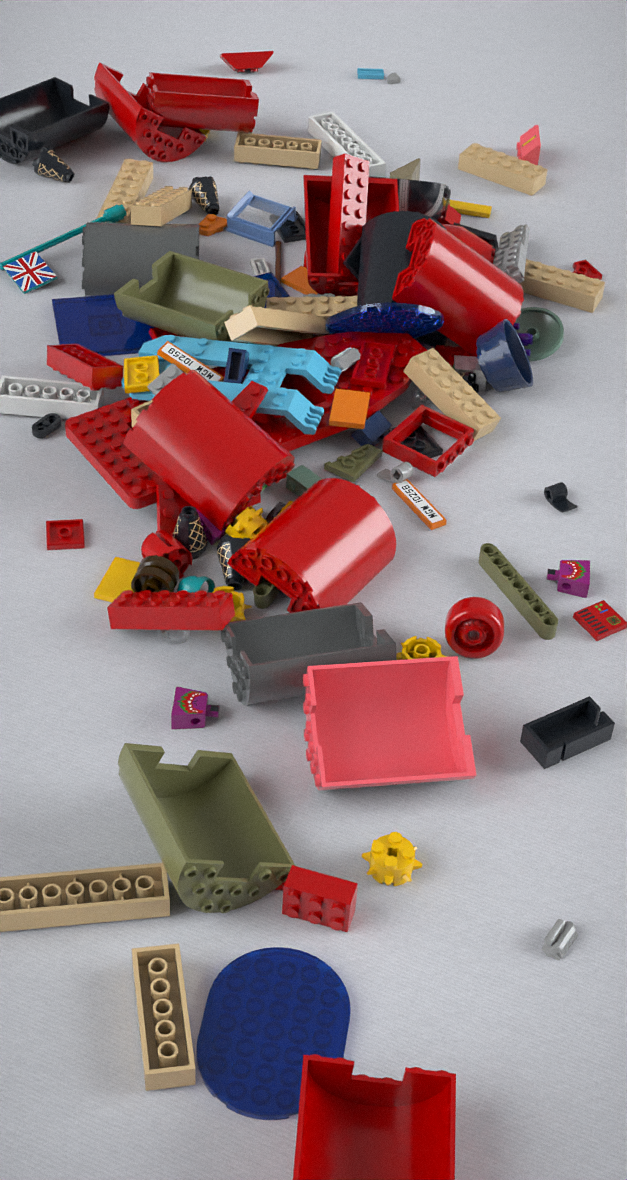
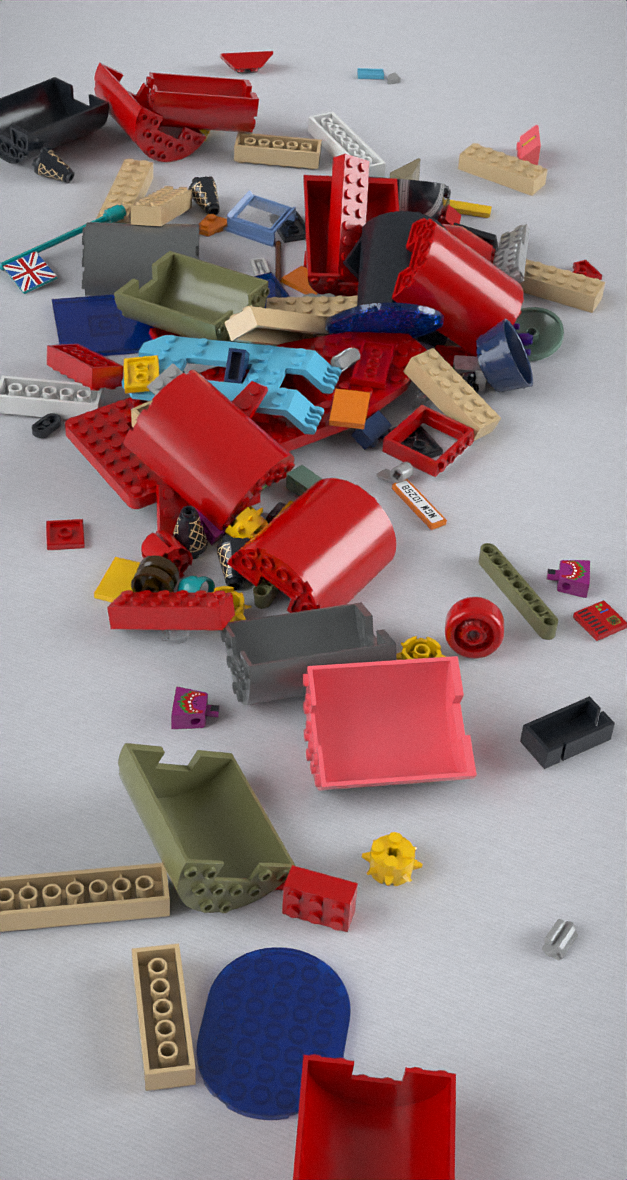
(186, 362): tile -> none
(355, 464): olive wing -> none
(557, 497): black panel -> none

